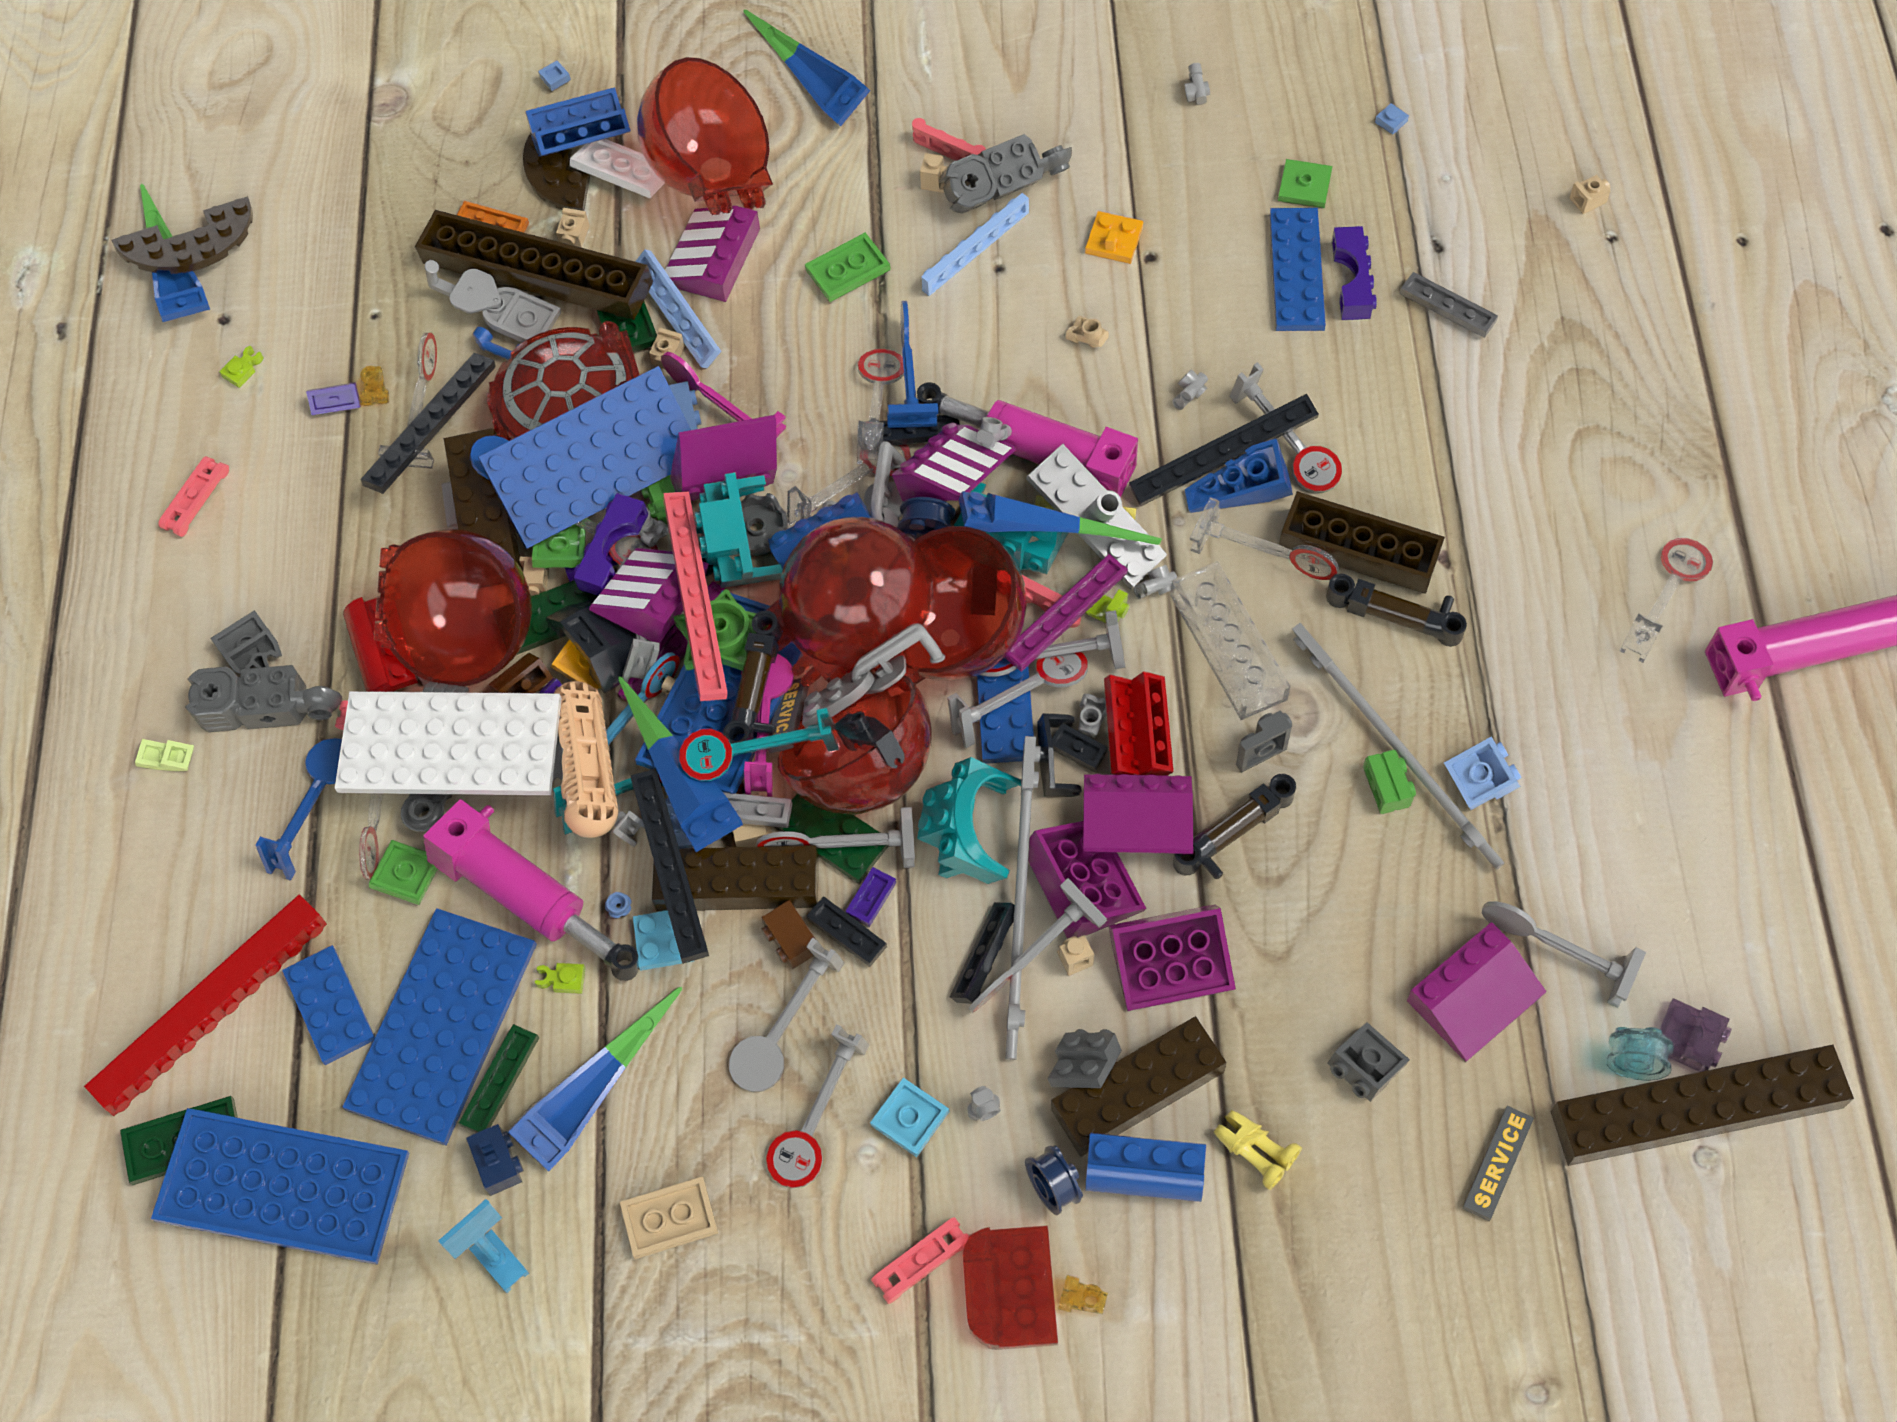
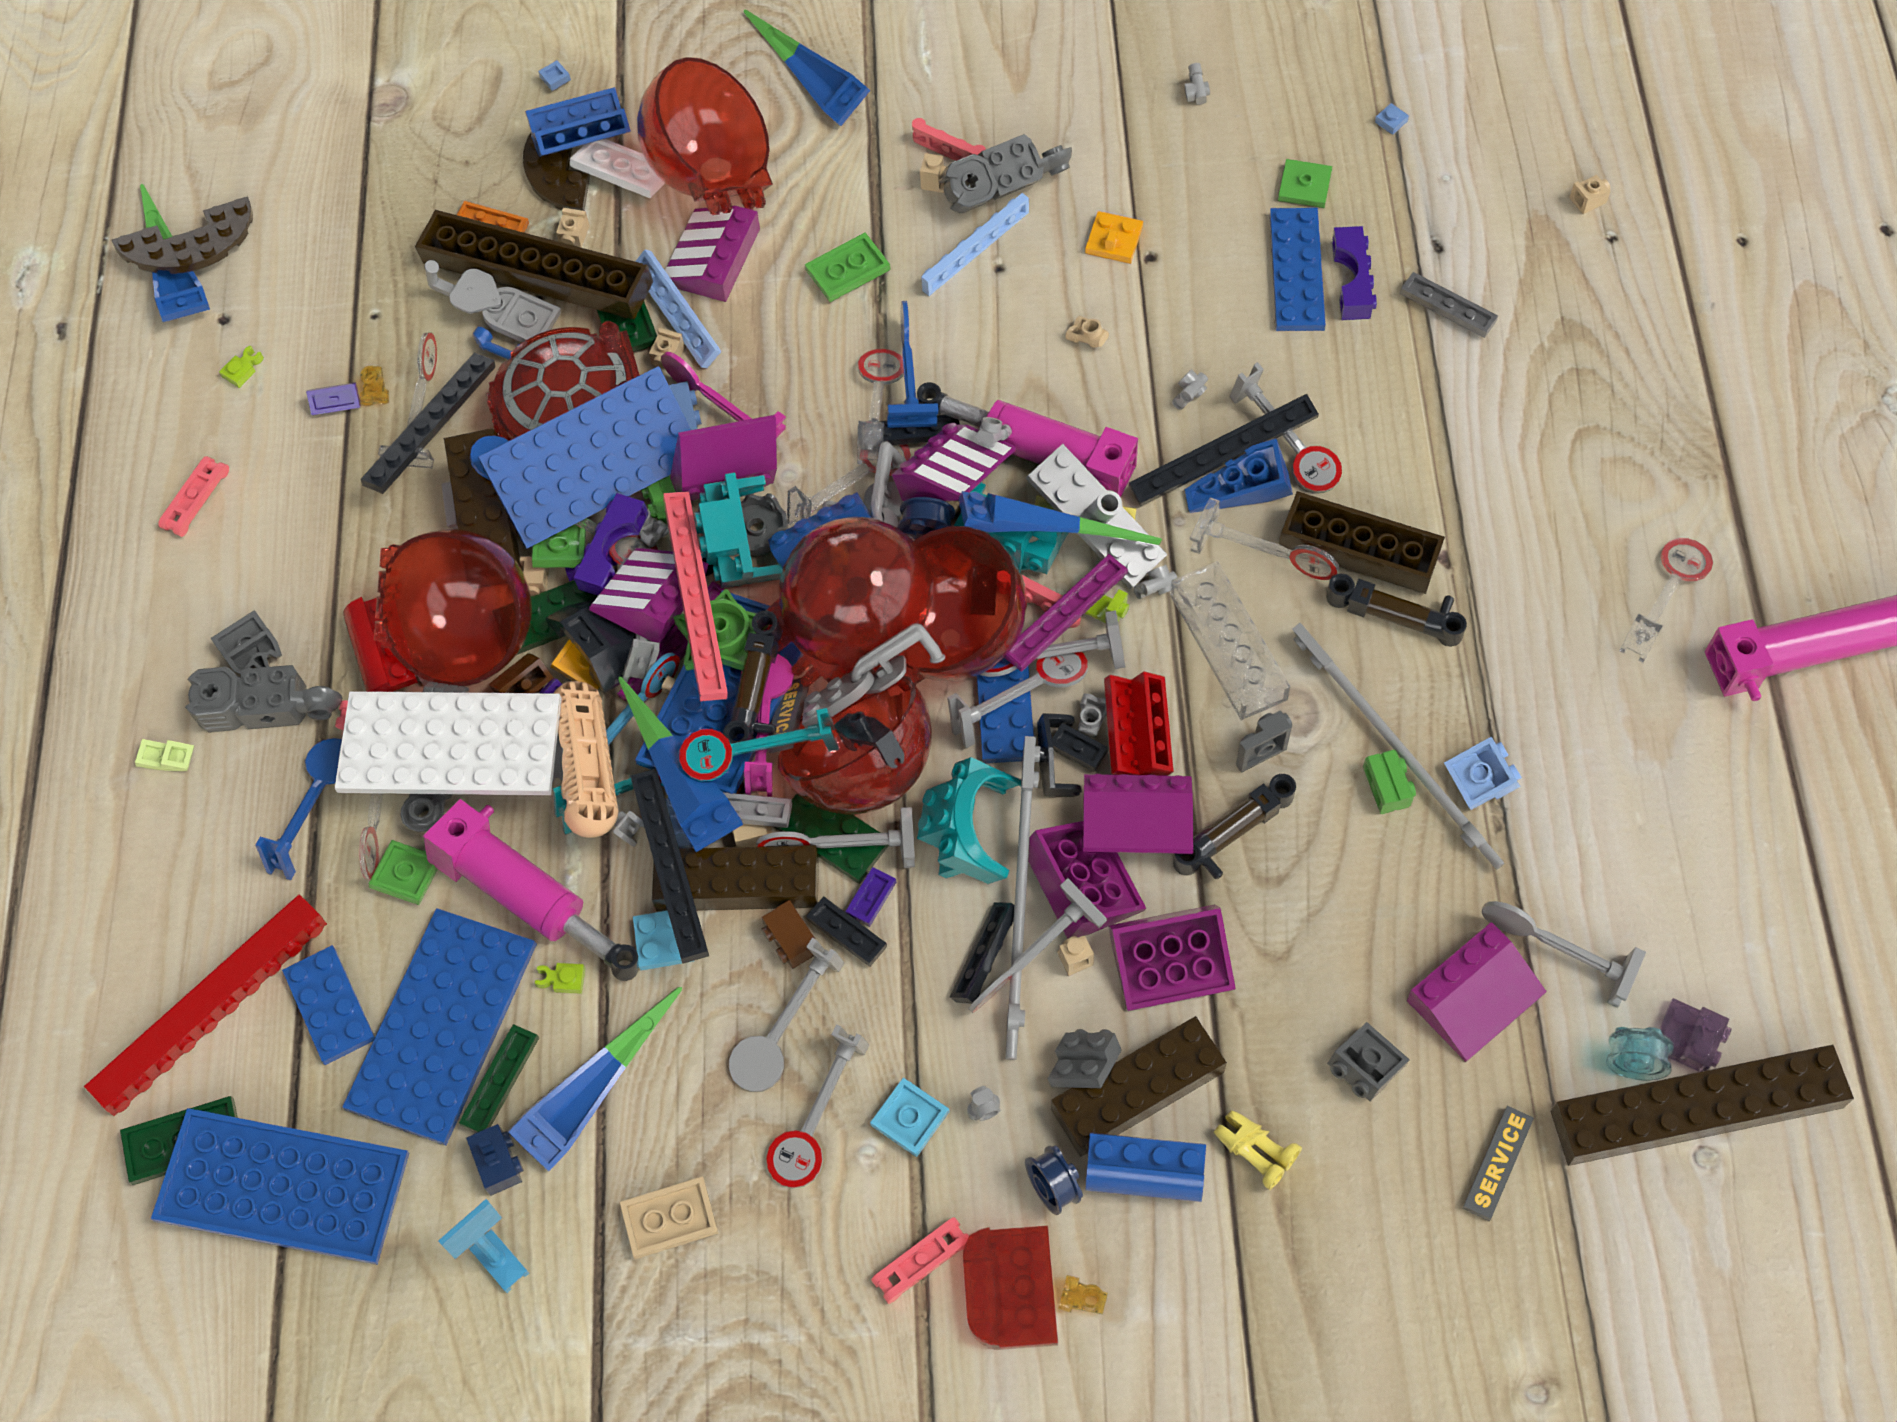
(618, 898): medium blue plate -> none

